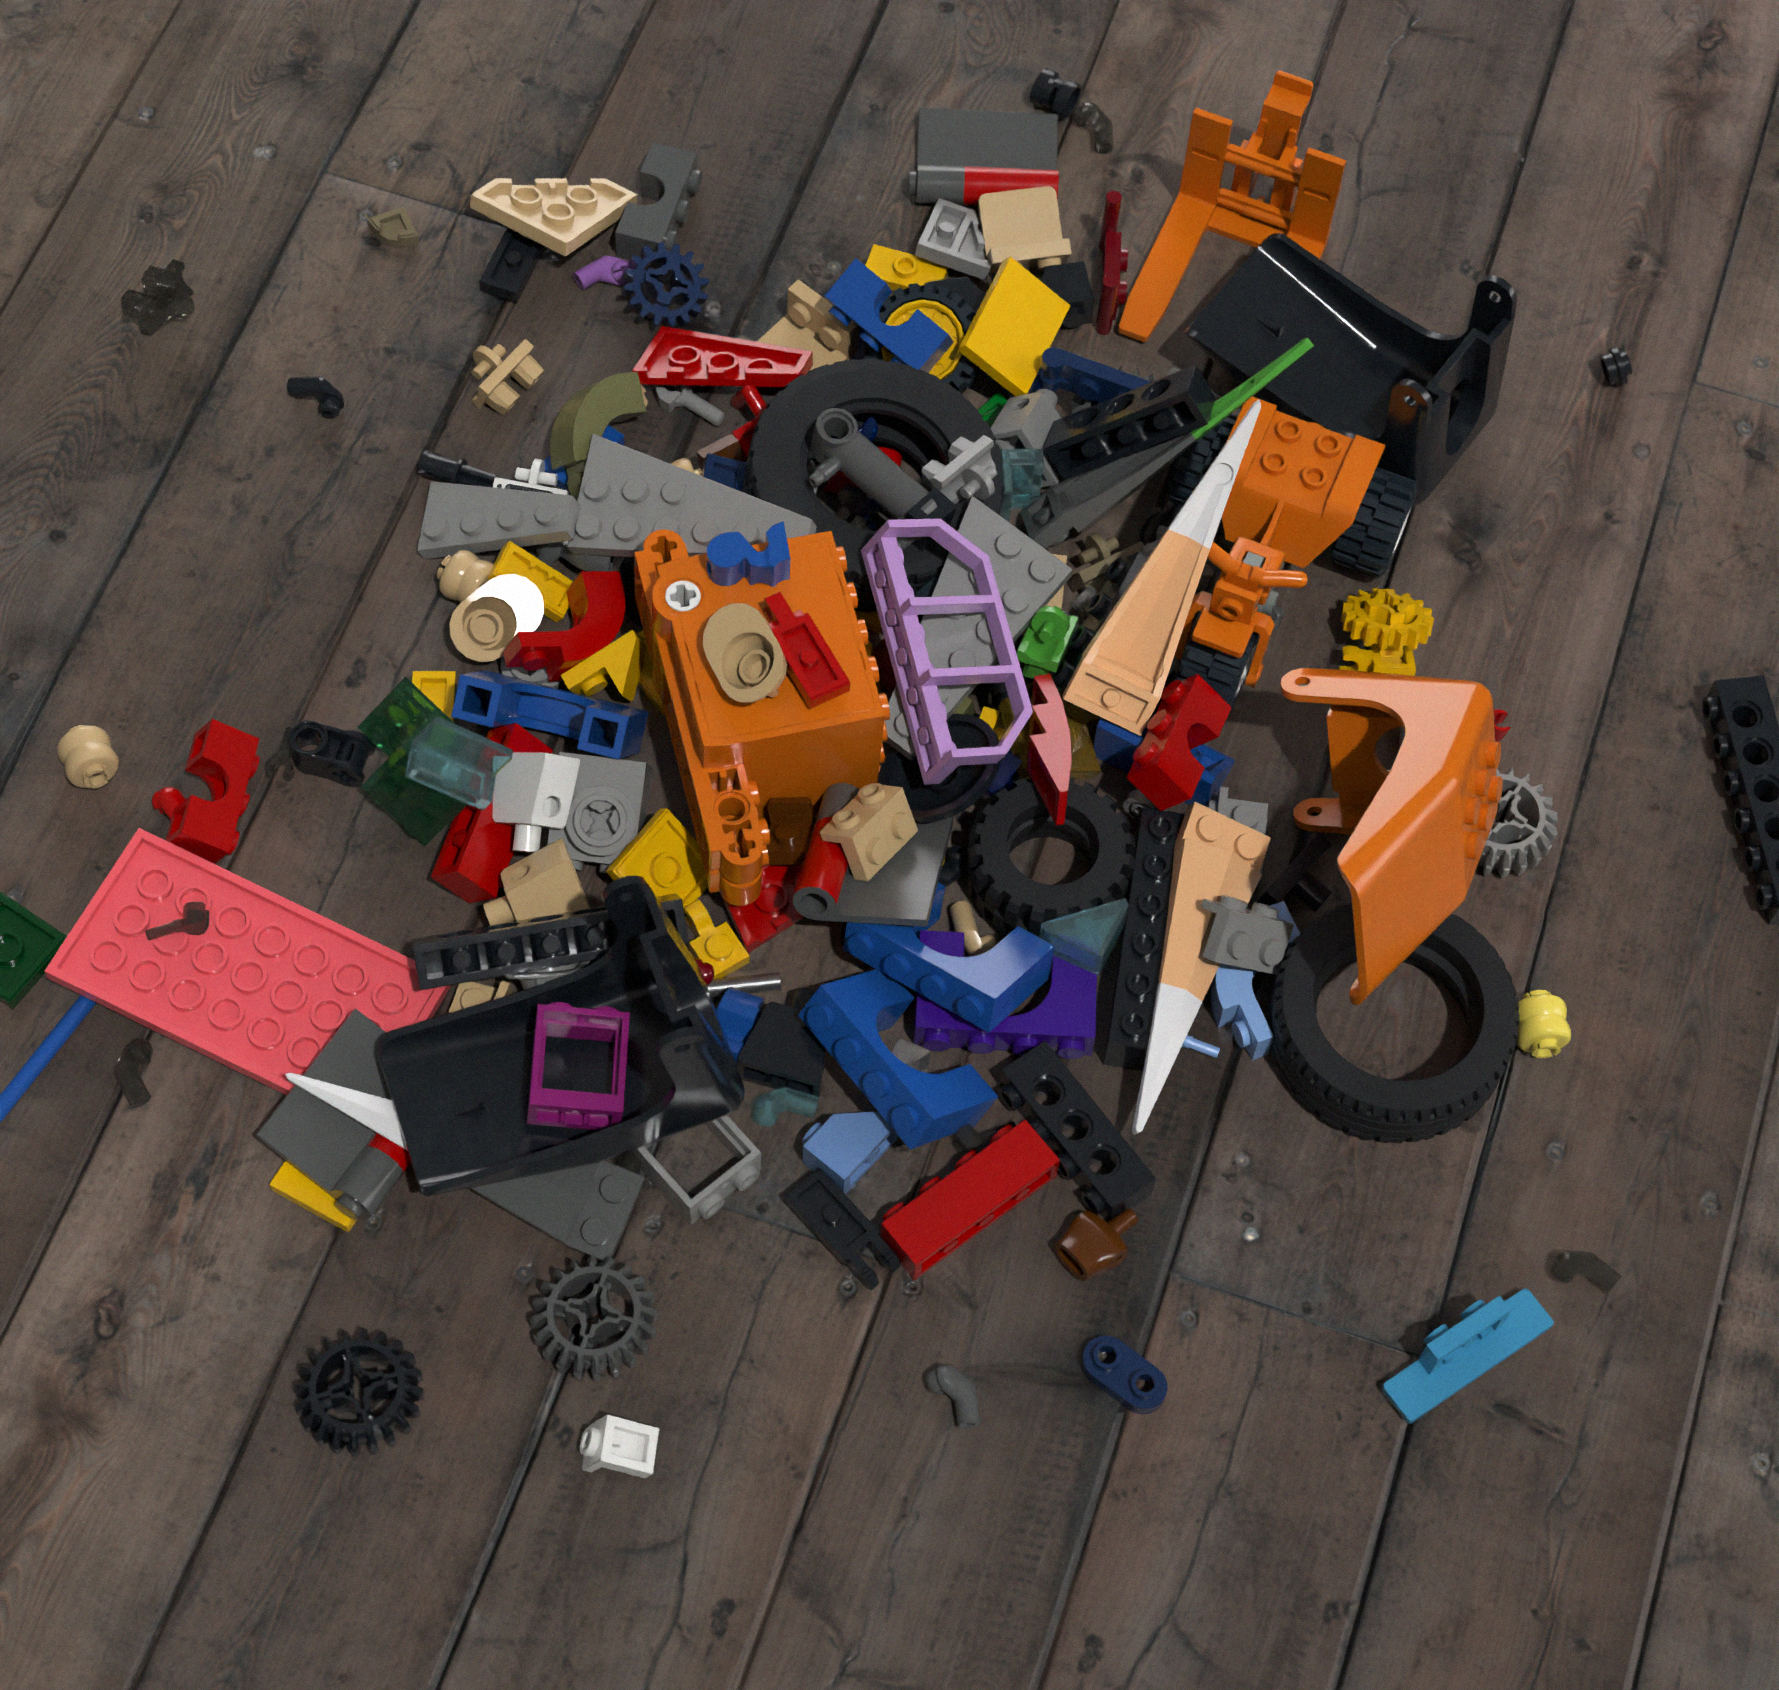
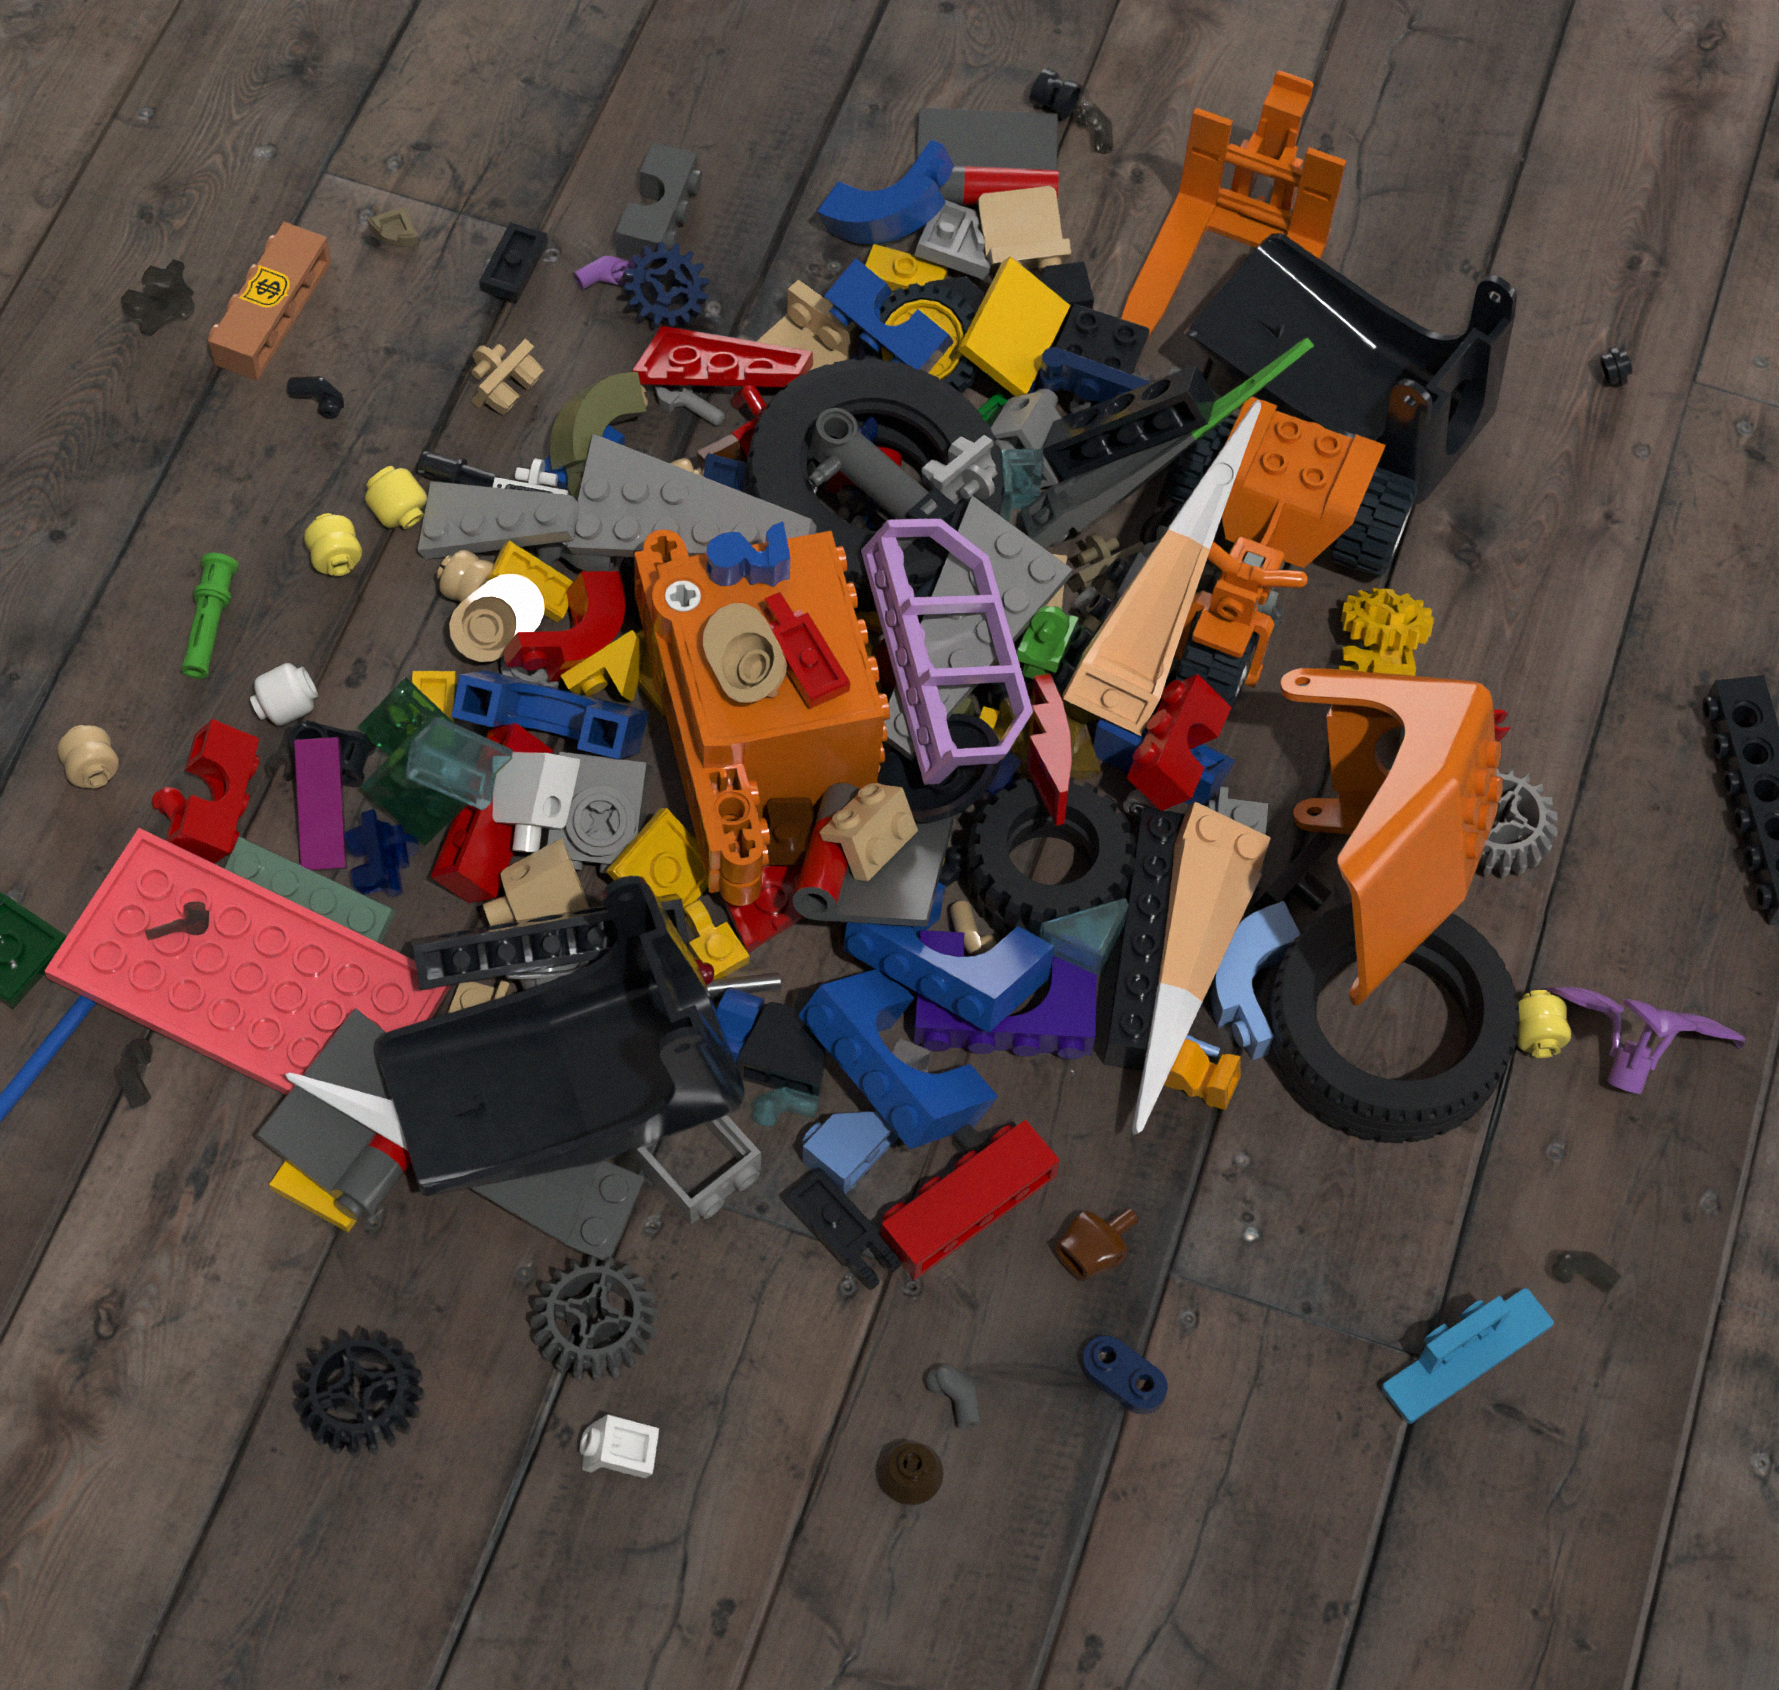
(211, 598): none -> bright green pin
(269, 300): none -> nougat brick
(284, 694): none -> white head
(311, 890): none -> sand green plate
(320, 803): none -> magenta tile
(333, 544): none -> light yellow piece
(387, 853): none -> clear blue hips
(395, 497): none -> light yellow head
(552, 210): tan plate -> none
(578, 1108): magenta window -> none
(893, 211): none -> blue arch
(908, 1484): none -> dark brown cone
(1045, 1074): black brick -> none
(1103, 339): none -> black bracket
(1113, 262): dark red plate -> none
(1202, 1078): none -> light orange leg
(1246, 936): light grey bracket -> none
(1634, 1060): none -> medium lavender plant

